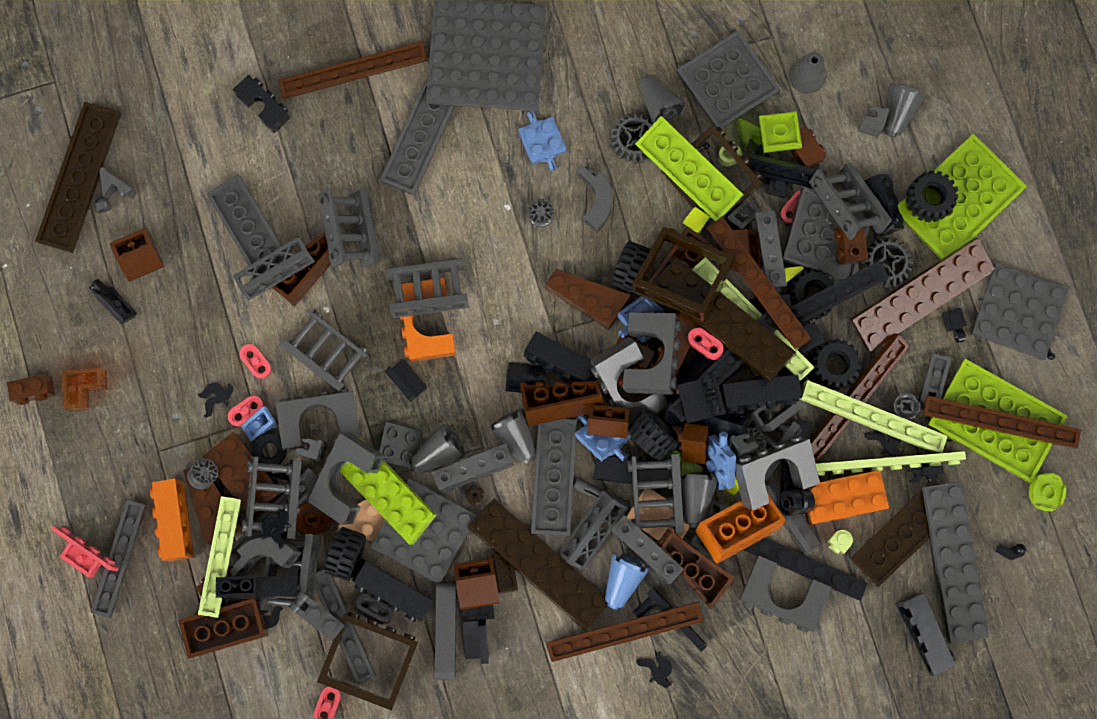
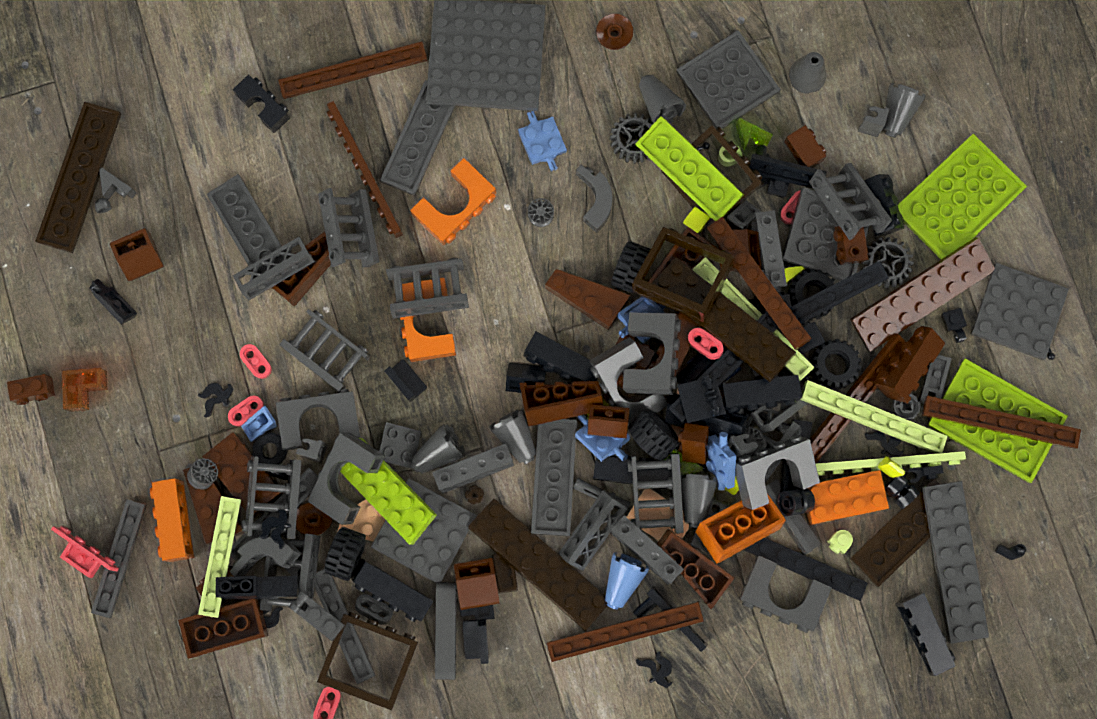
(367, 177): none -> reddish brown plate
(446, 226): none -> orange arch
(614, 23): none -> reddish brown dish
(780, 132): lime tile -> none
(890, 468): none -> neon yellow slope
(896, 485): none -> black wheel
(909, 365): none -> reddish brown wedge
(942, 186): black tyre -> none
(1047, 491): lime tile -> none

